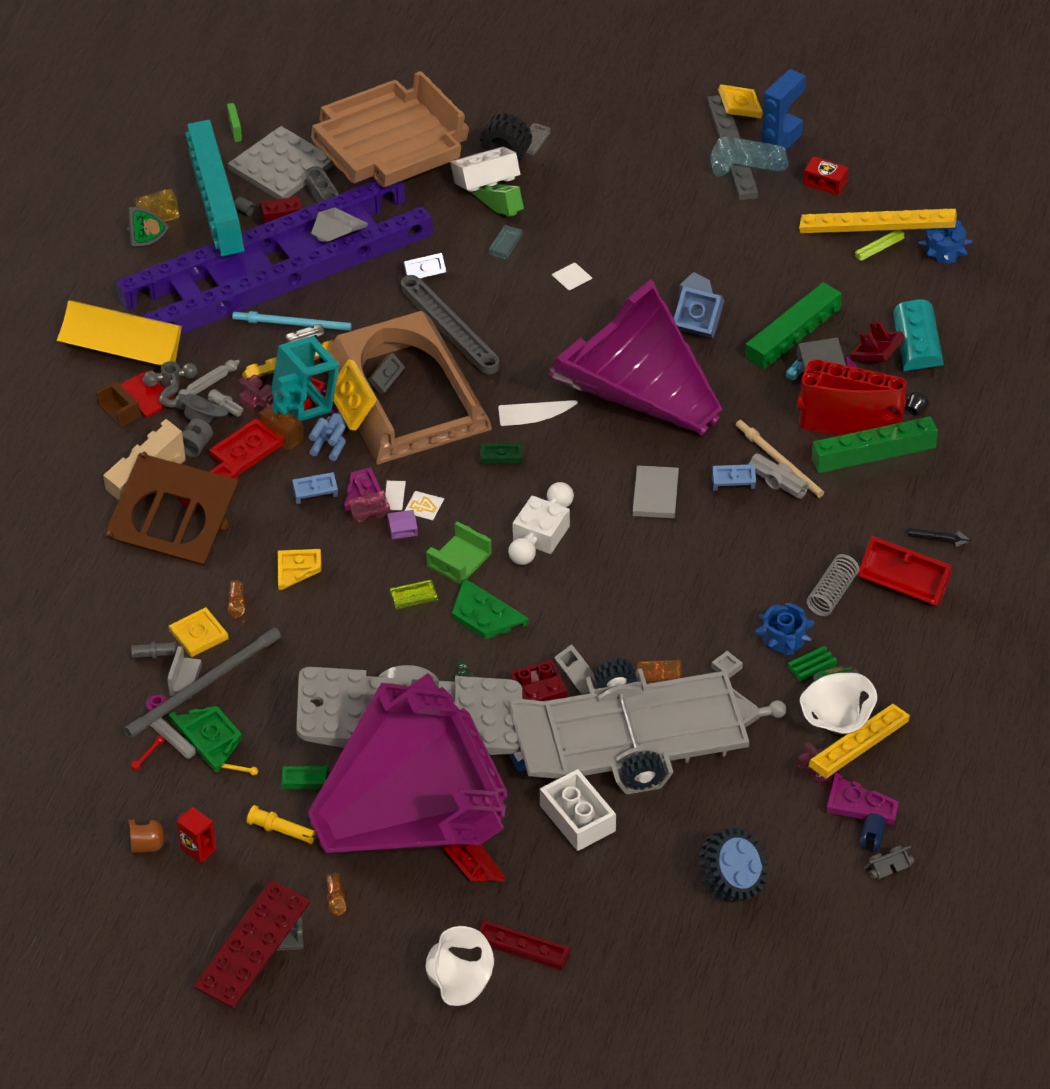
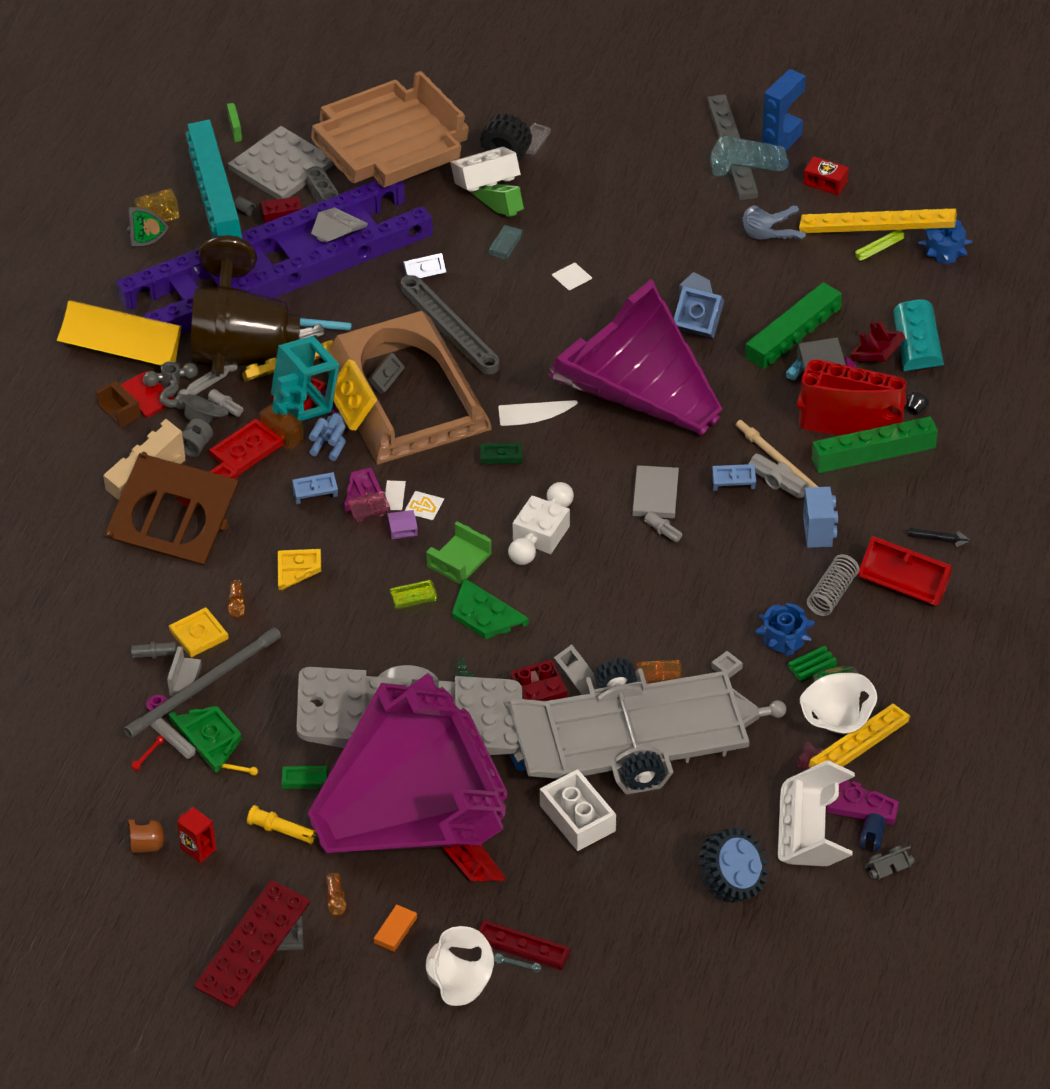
(234, 323): none -> dark brown piece
(252, 395): clear pink hips -> none
(395, 928): none -> orange tile
(498, 958): none -> clear light blue hinge
(662, 526): none -> light grey axle
(740, 101): yellow tile -> none
(759, 223): none -> sand blue hair
(803, 816): none -> white windscreen
(819, 517): none -> medium blue brick

